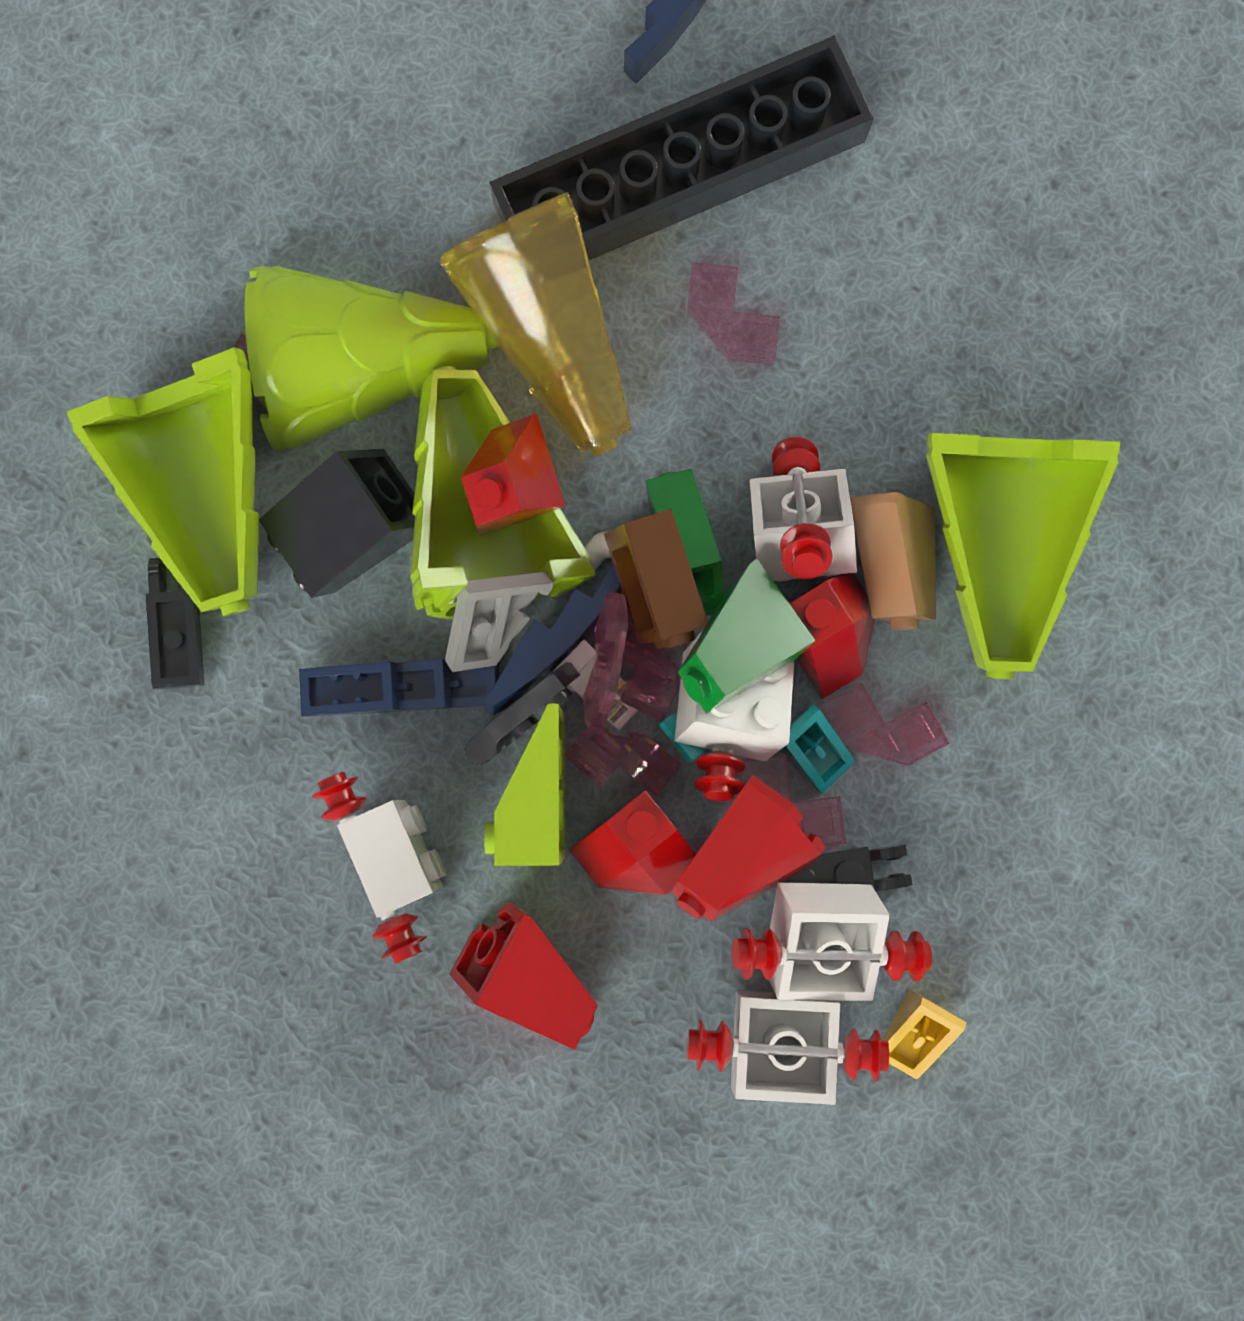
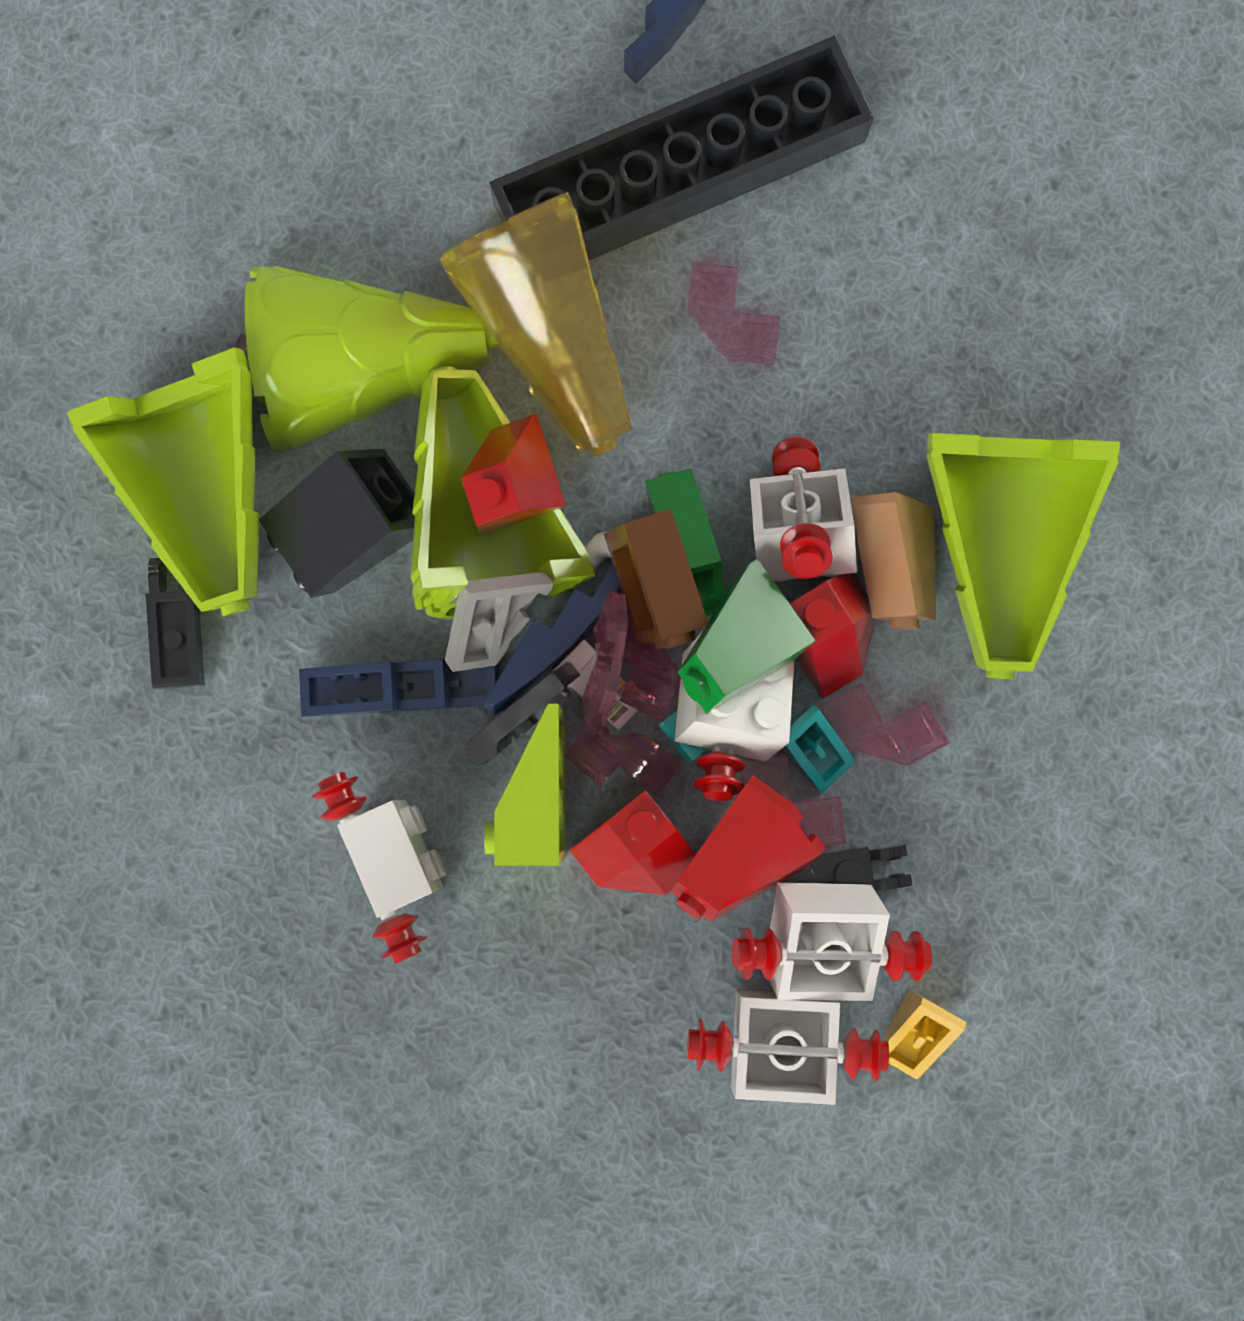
(524, 978): red slope -> none

